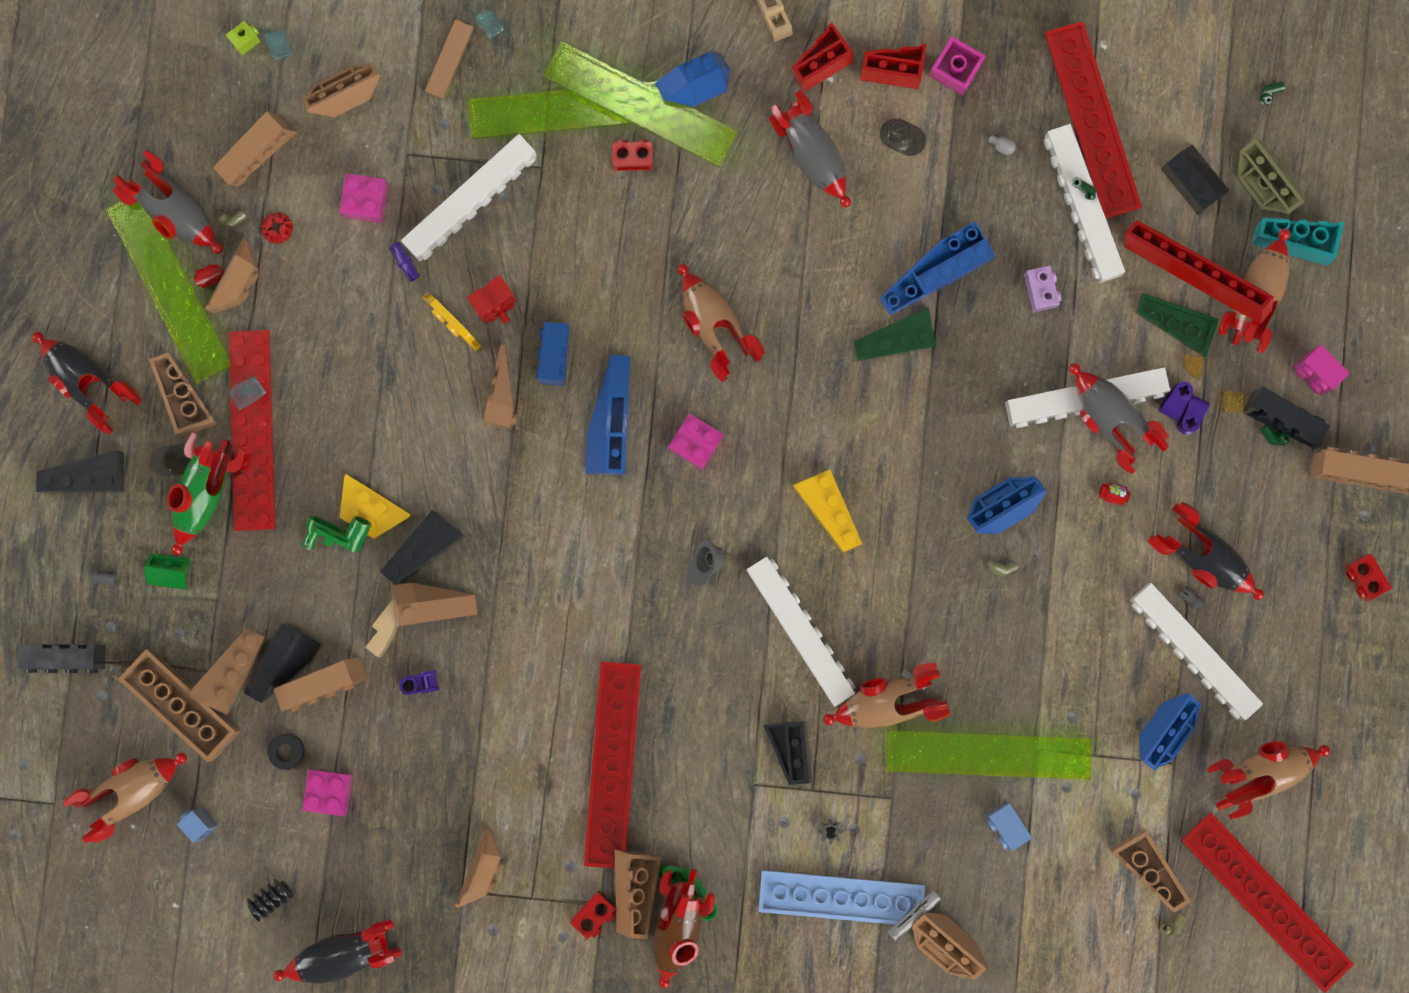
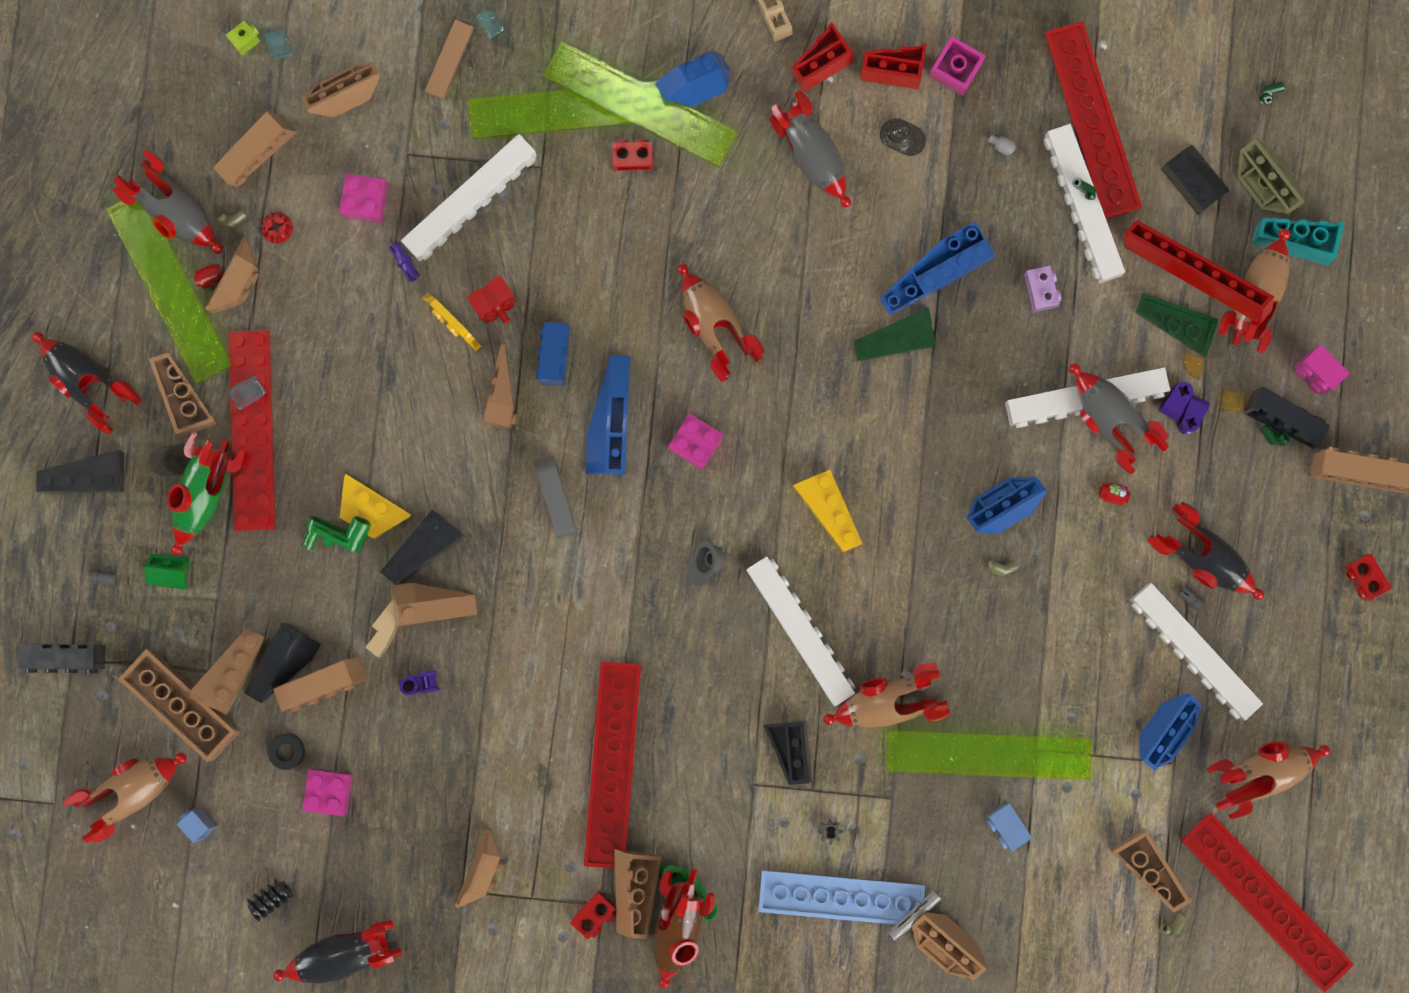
(555, 496): none -> dark grey beam

